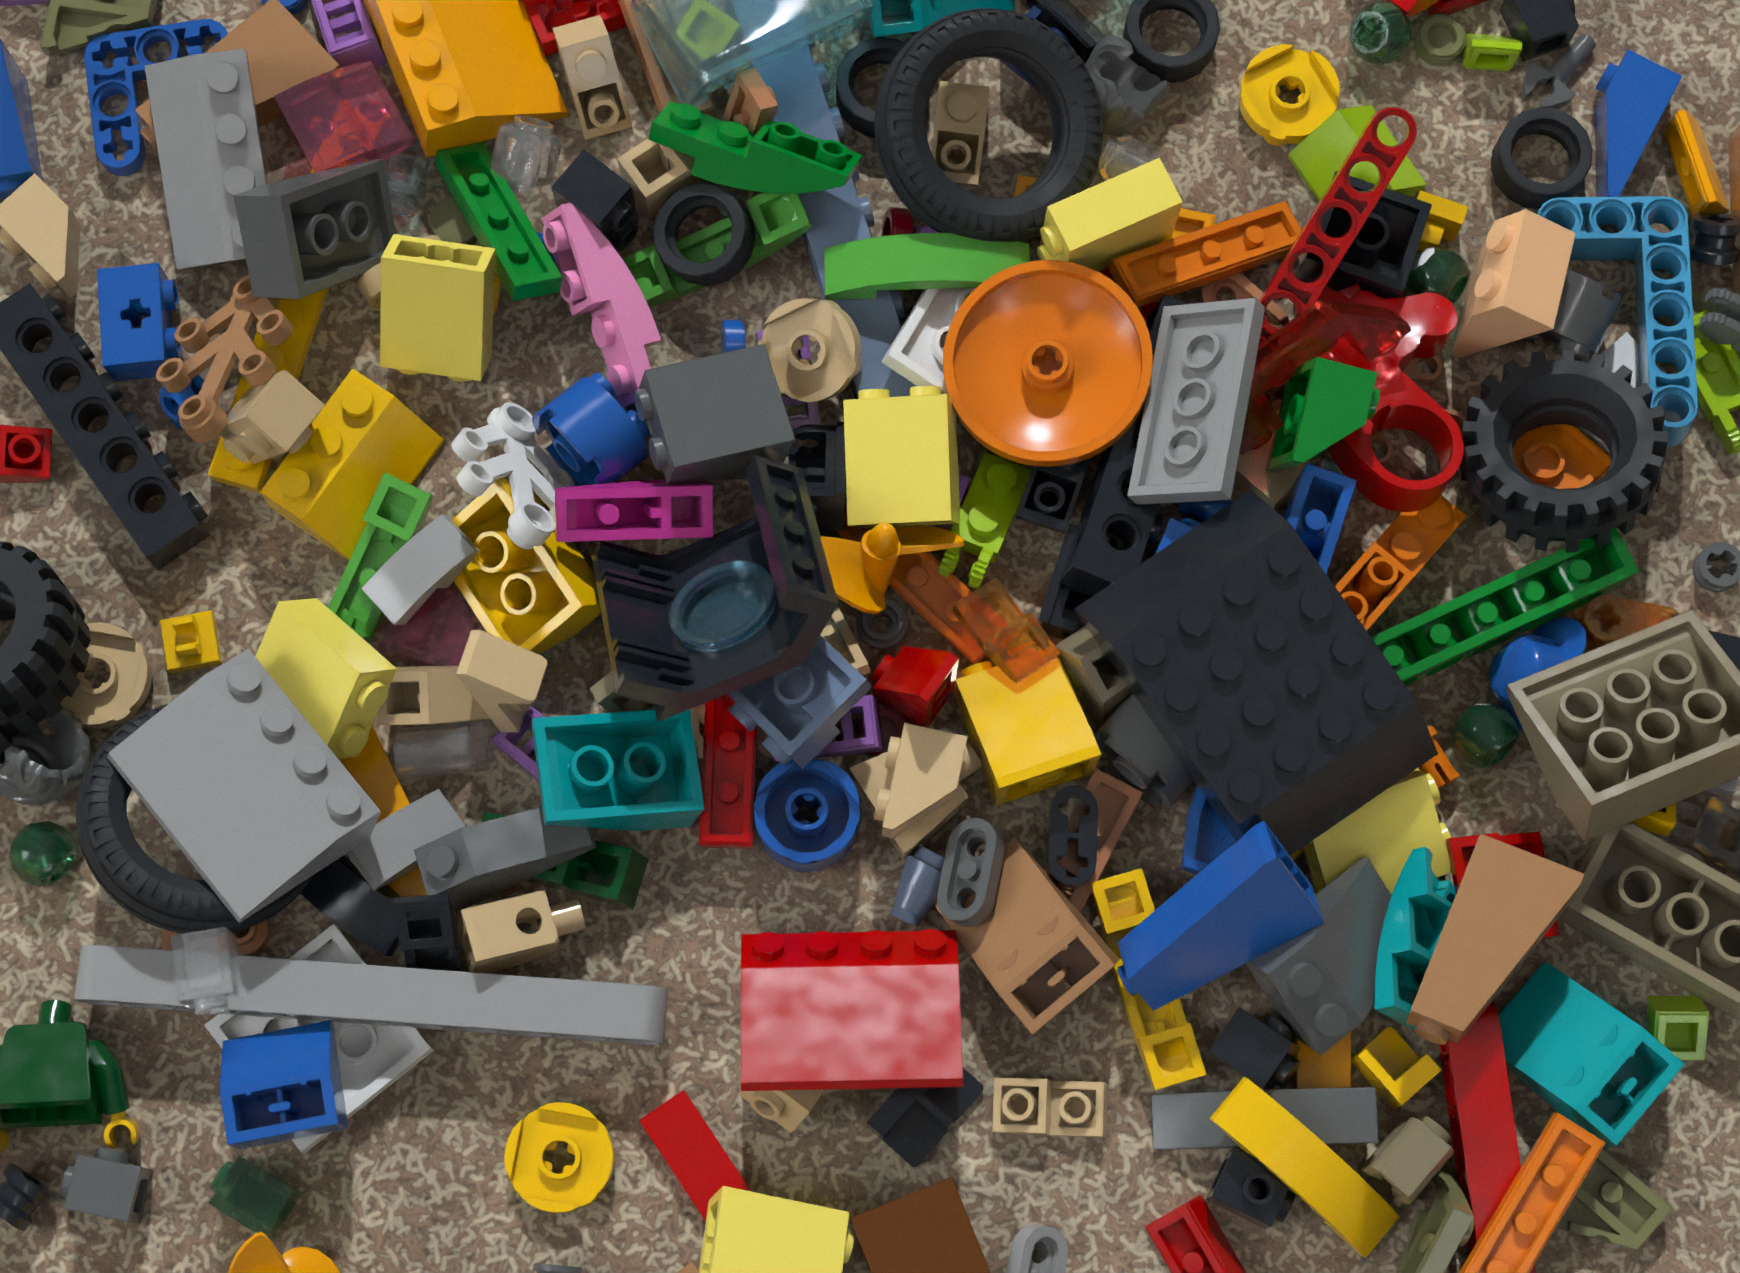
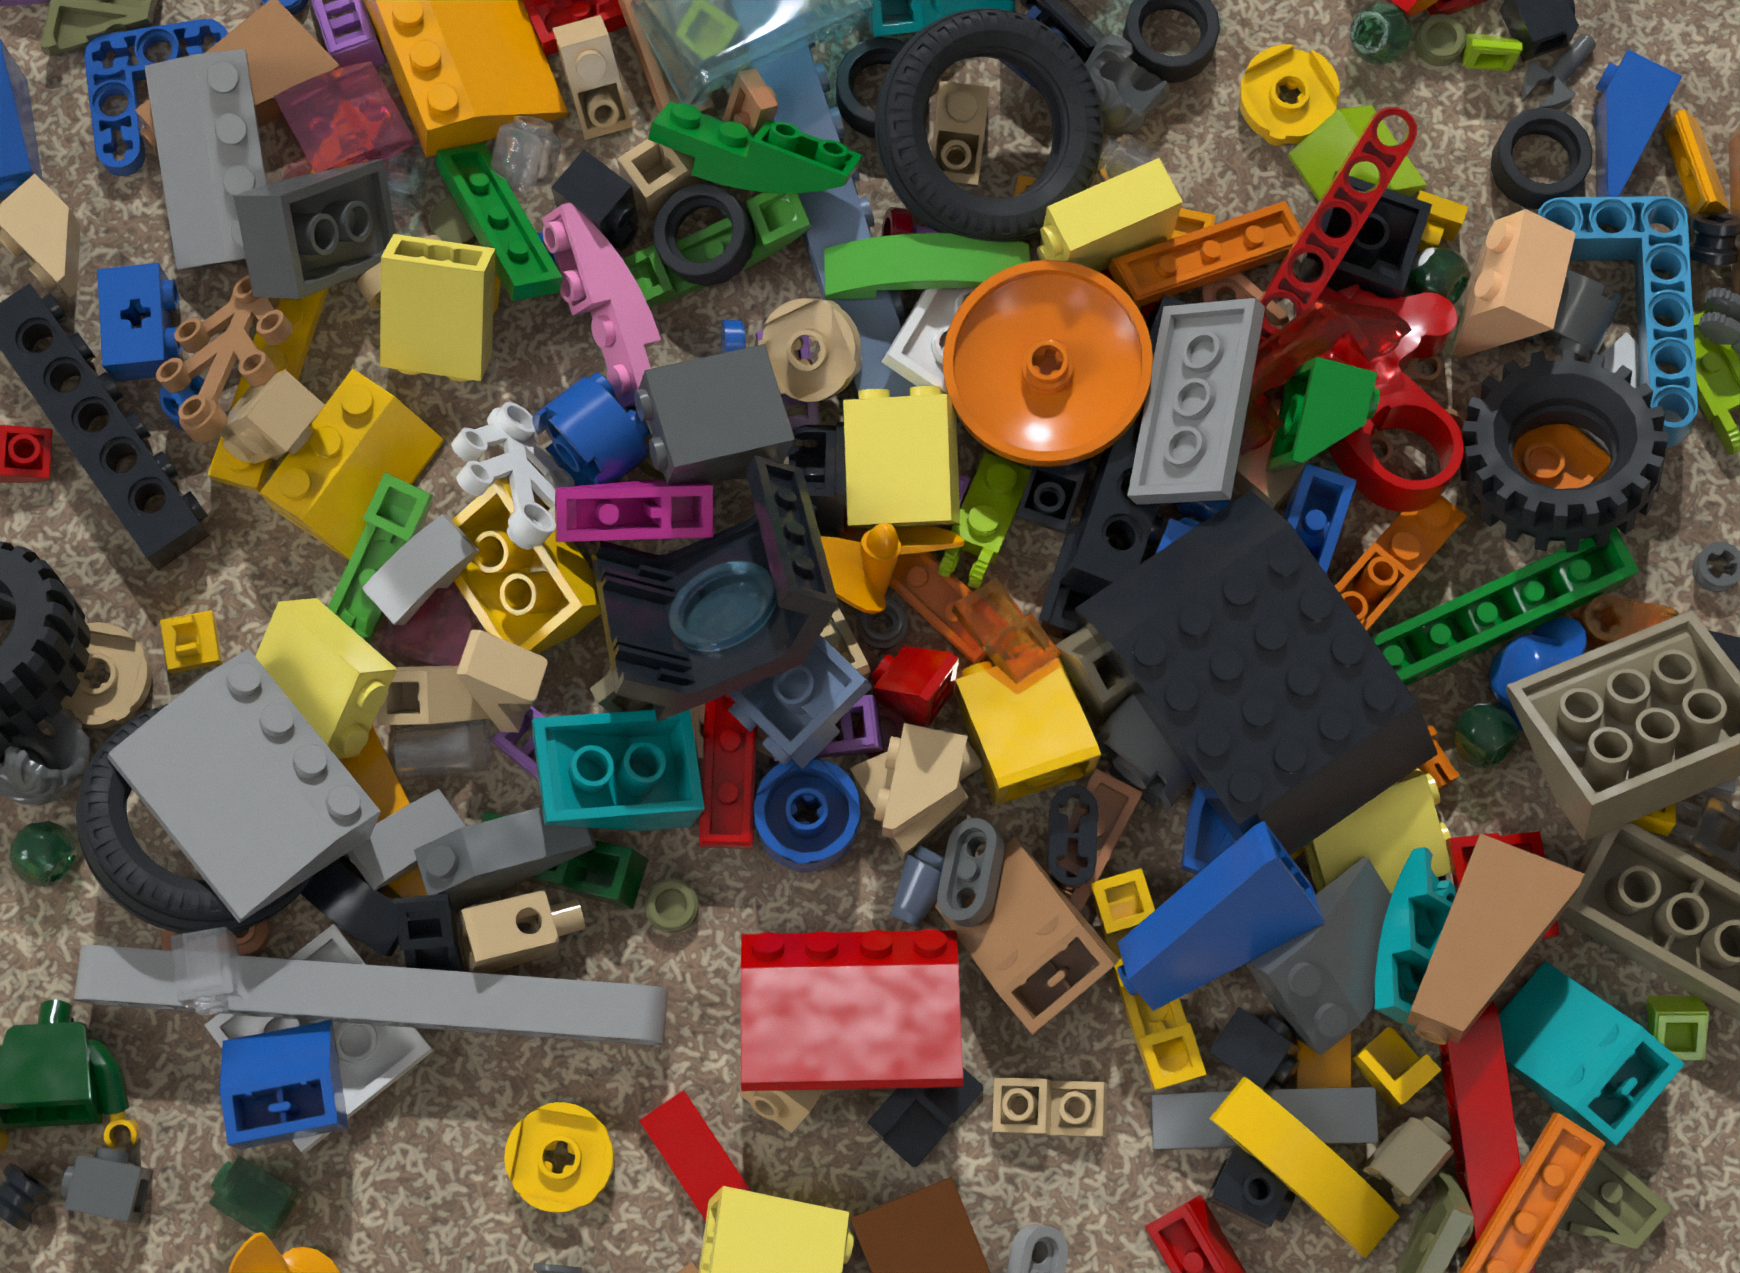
(671, 905): none -> olive tile

